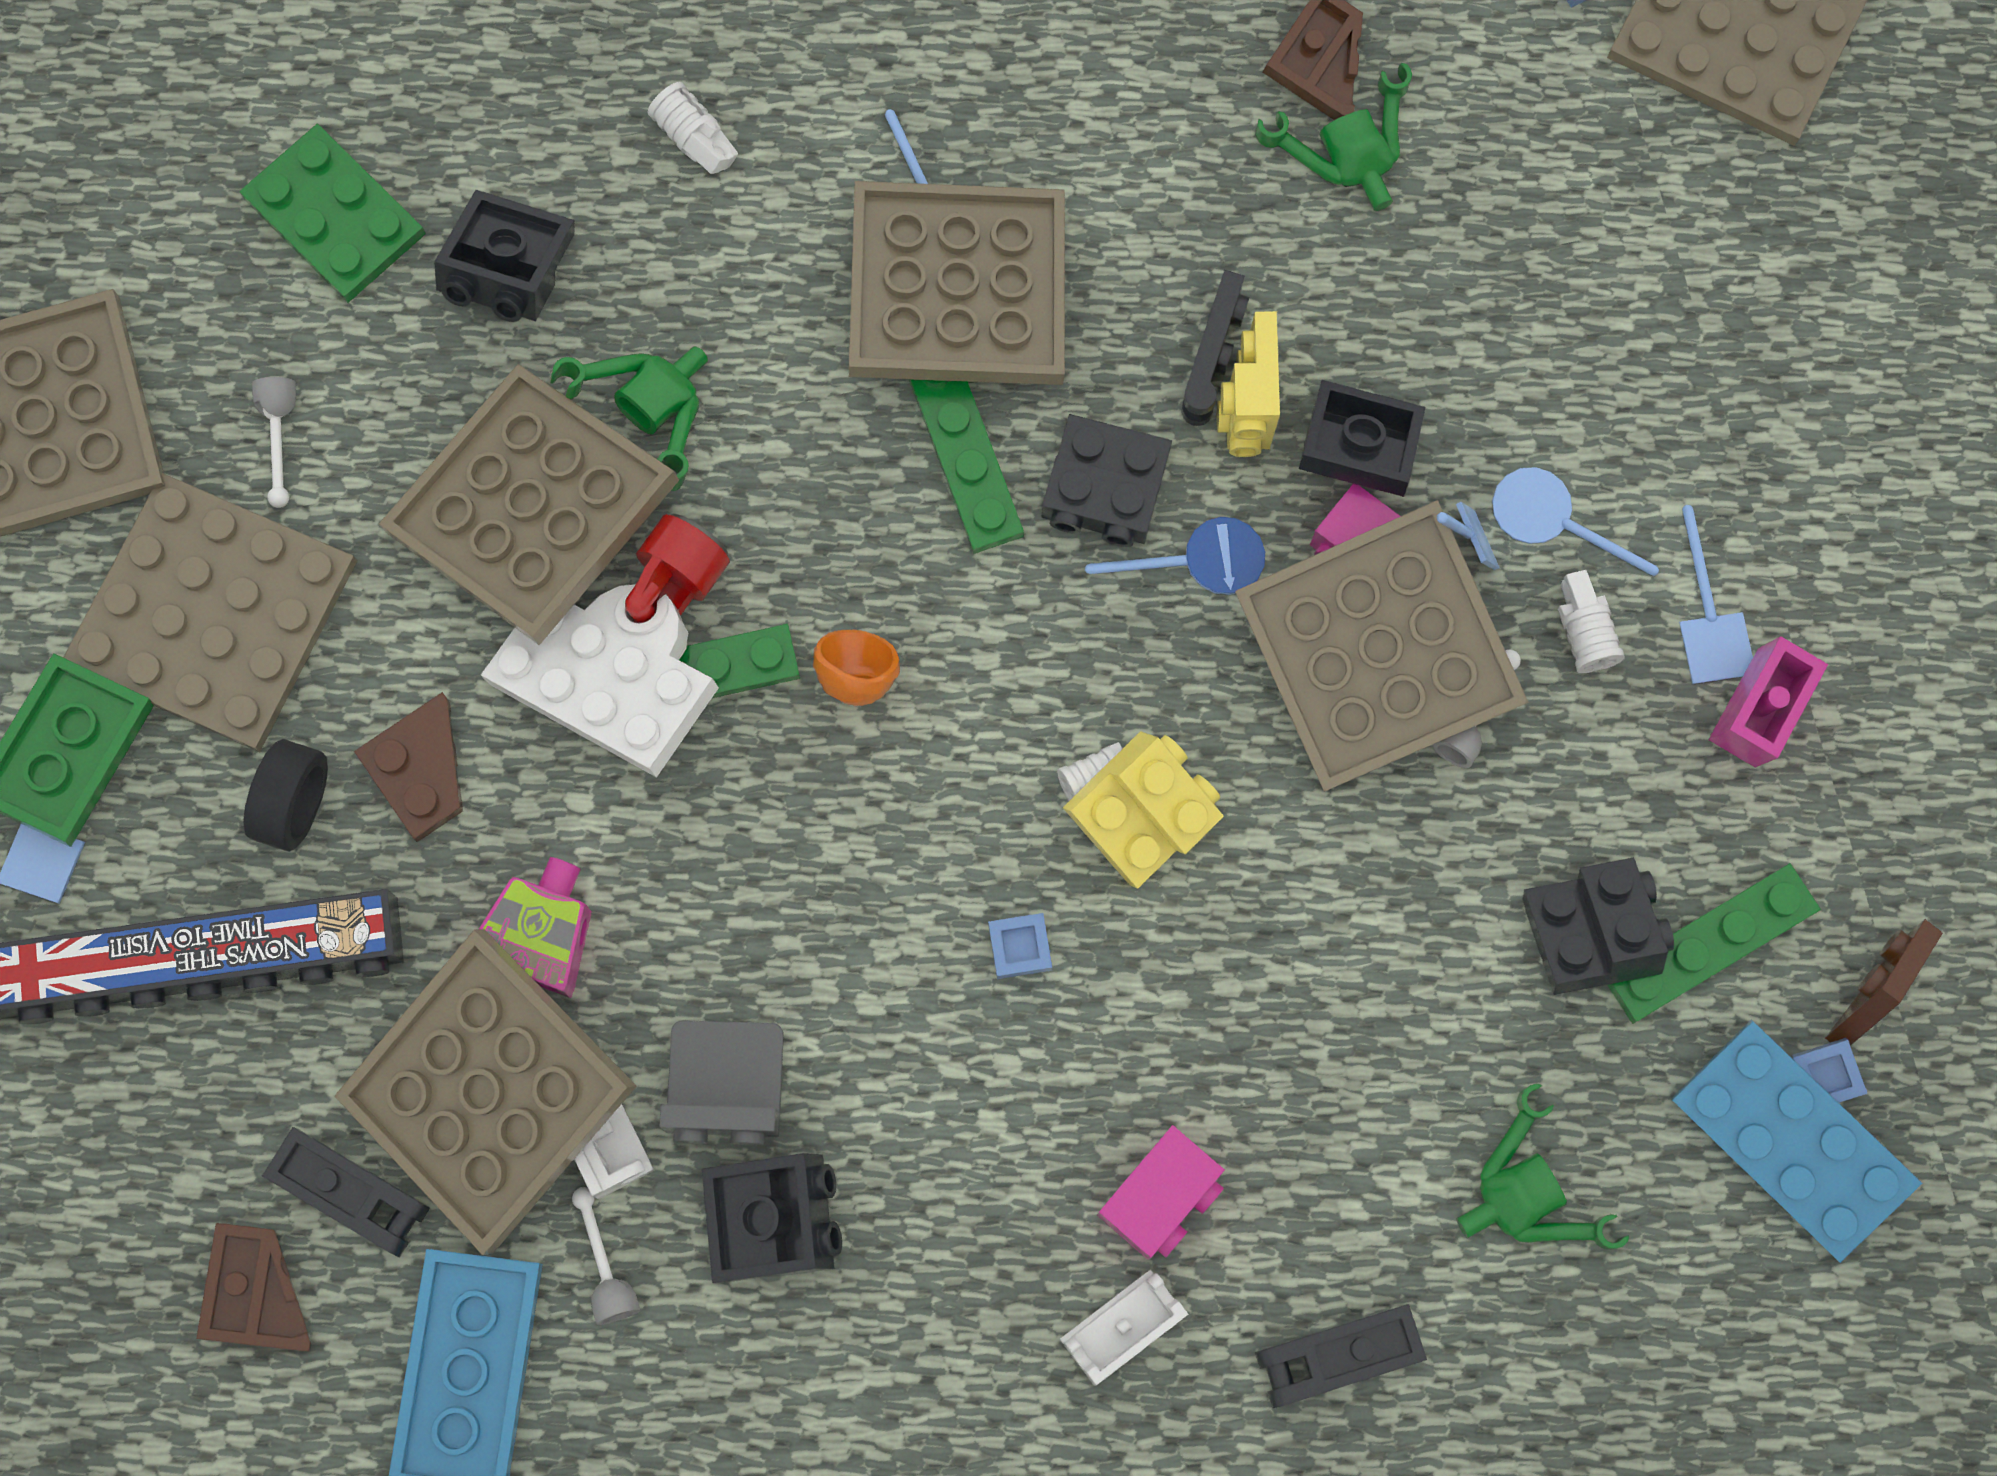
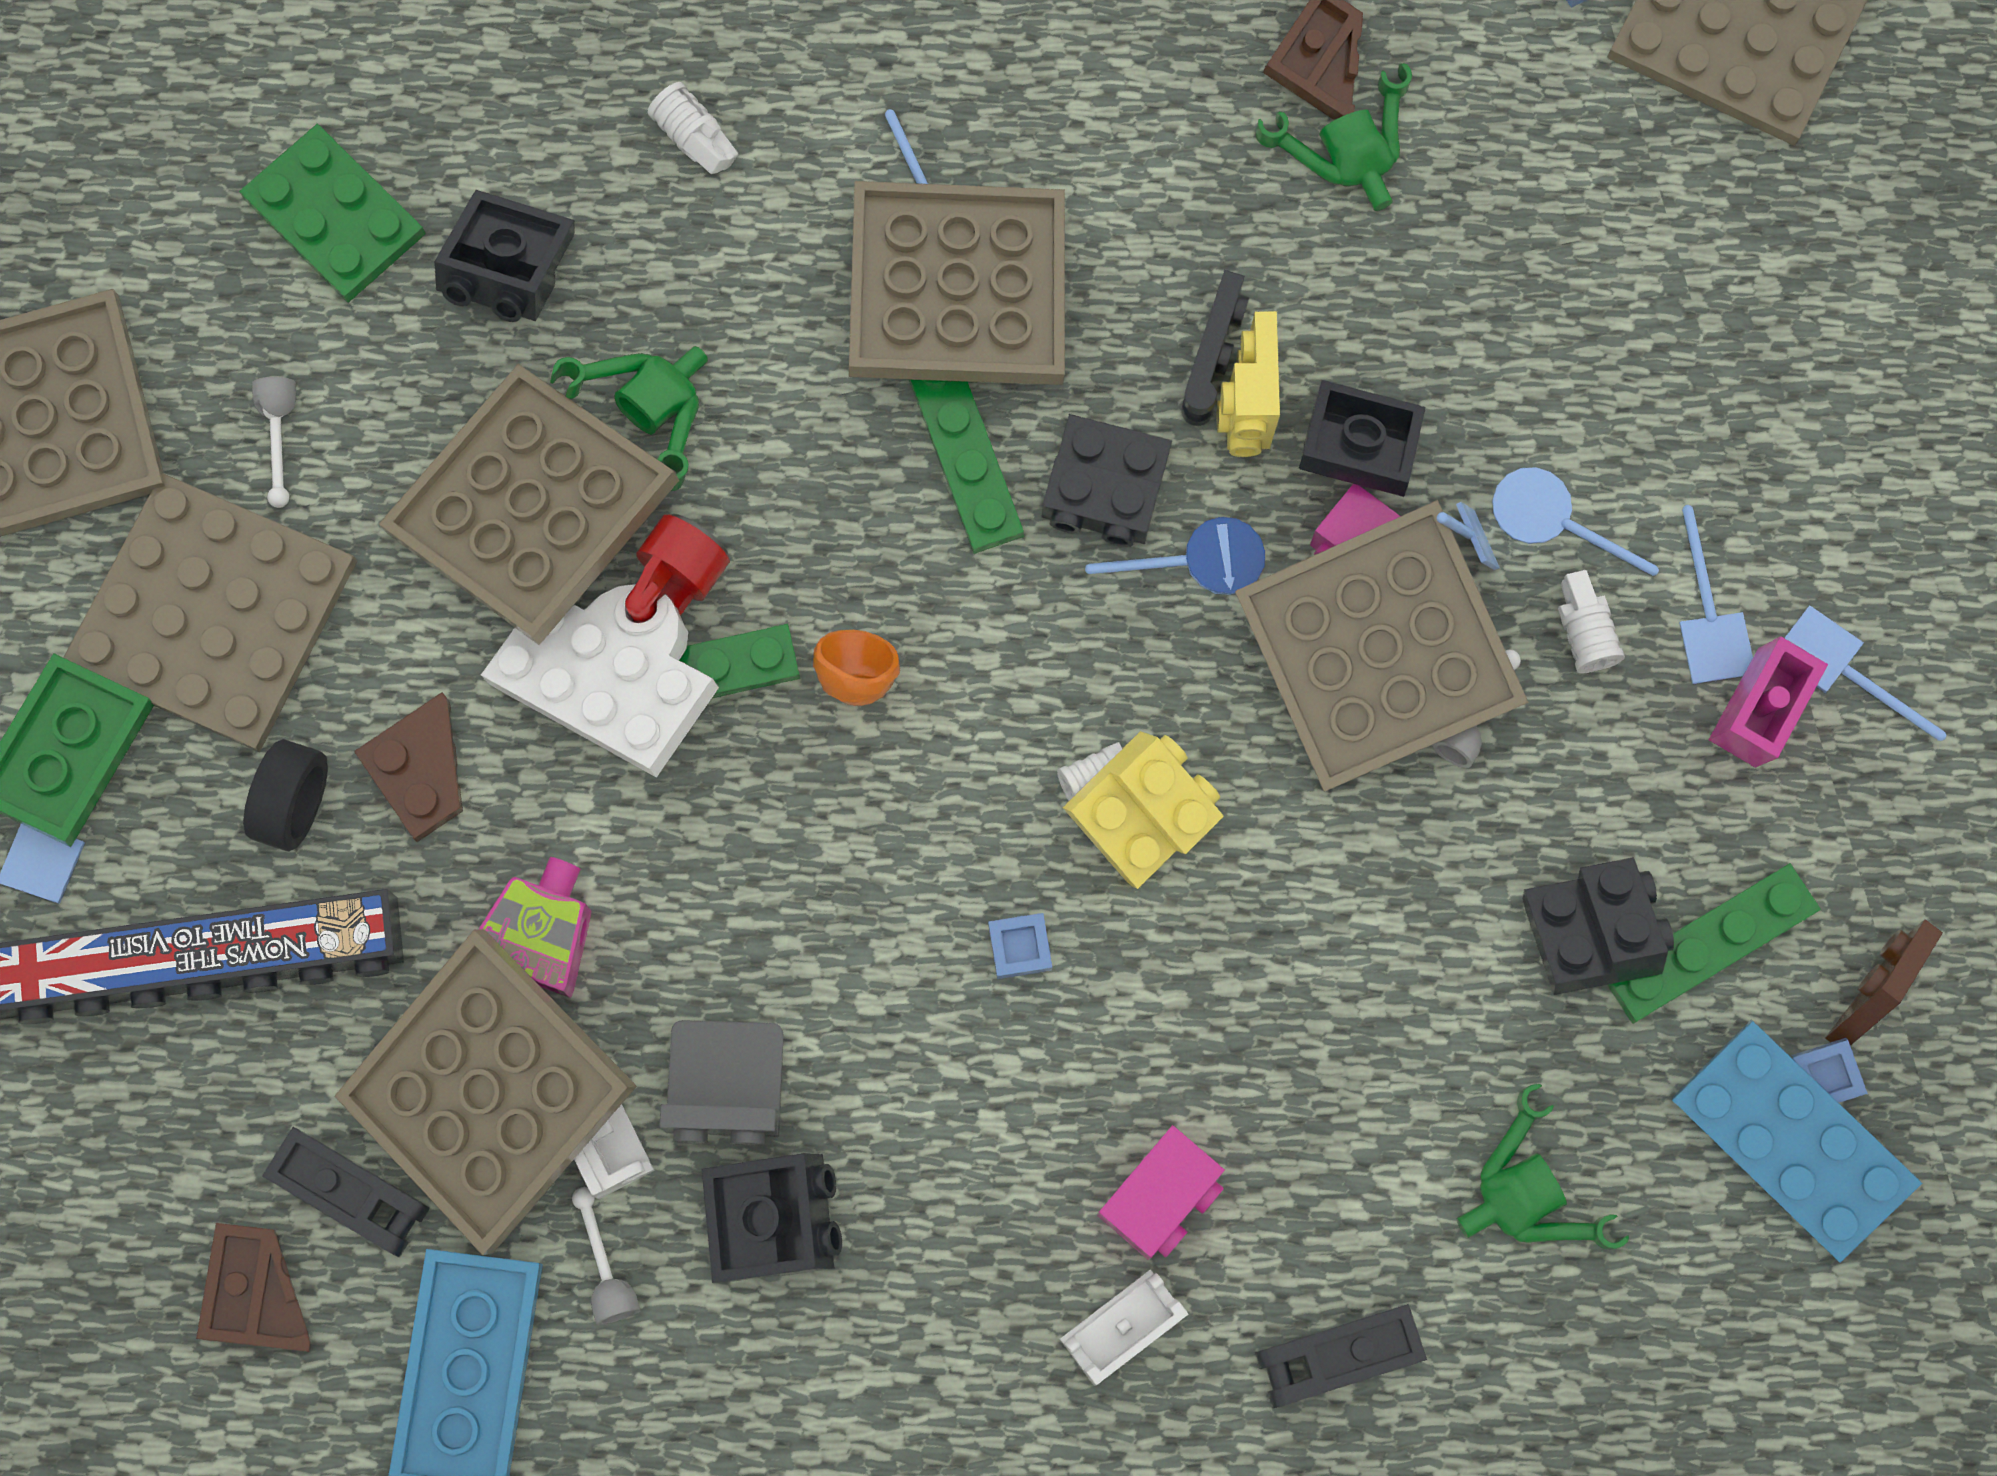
(1836, 648): none -> light blue piece

